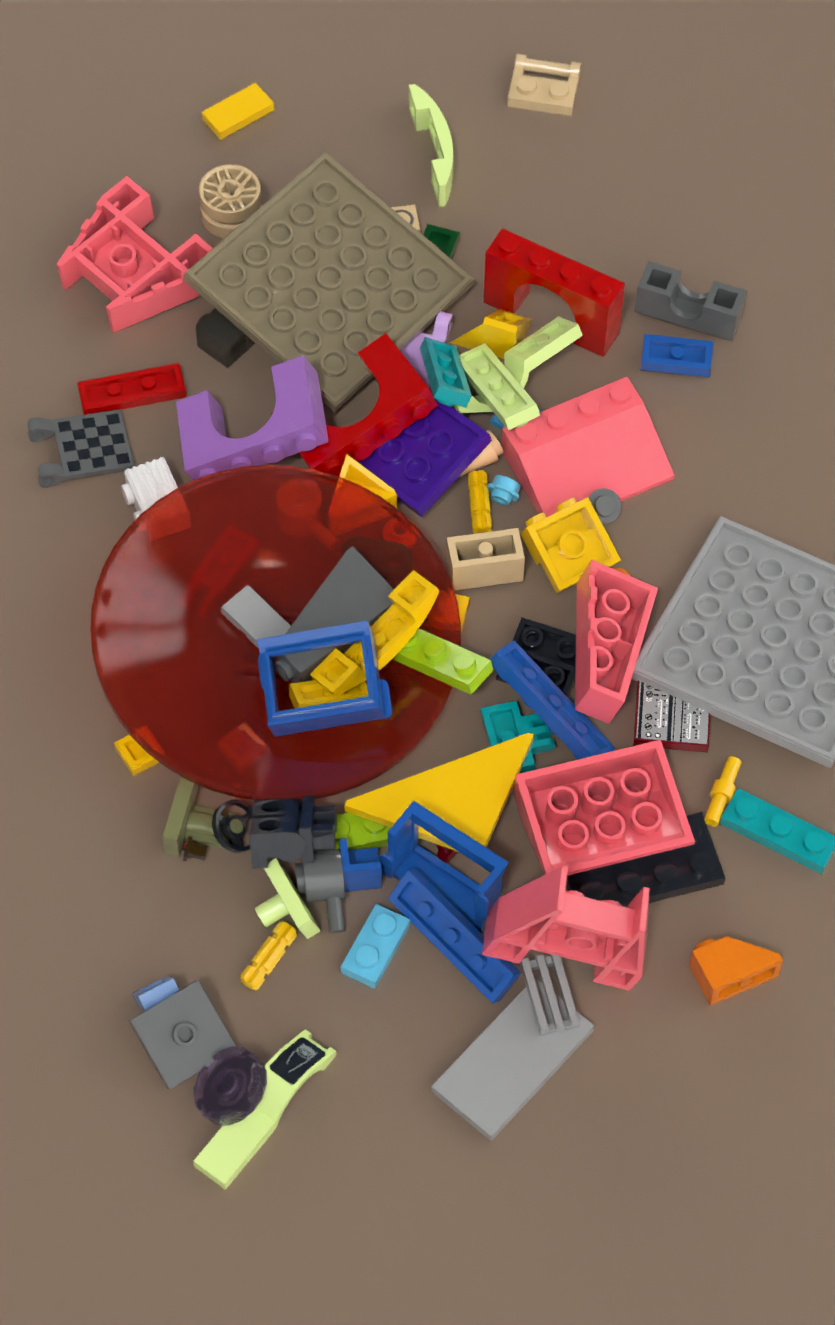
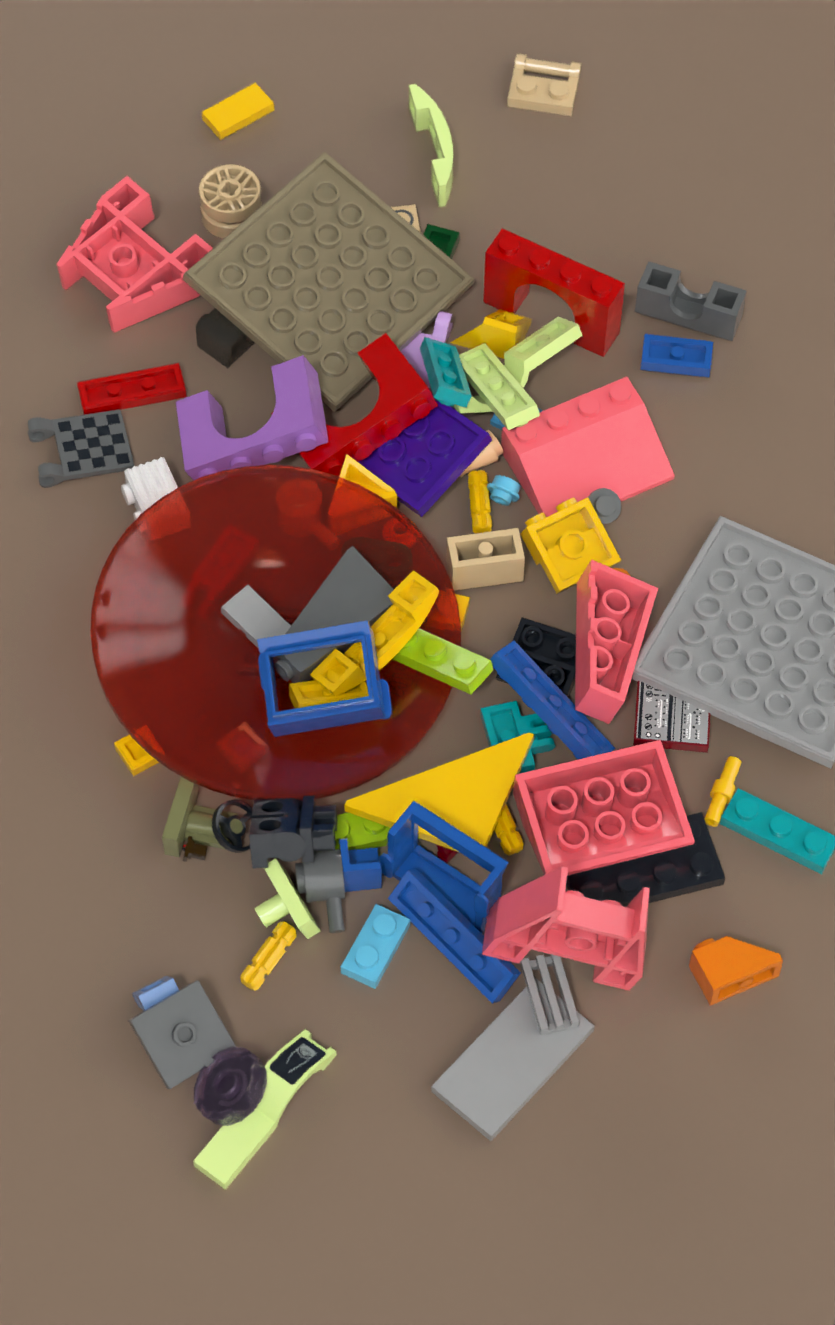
(505, 830): none -> yellow axle

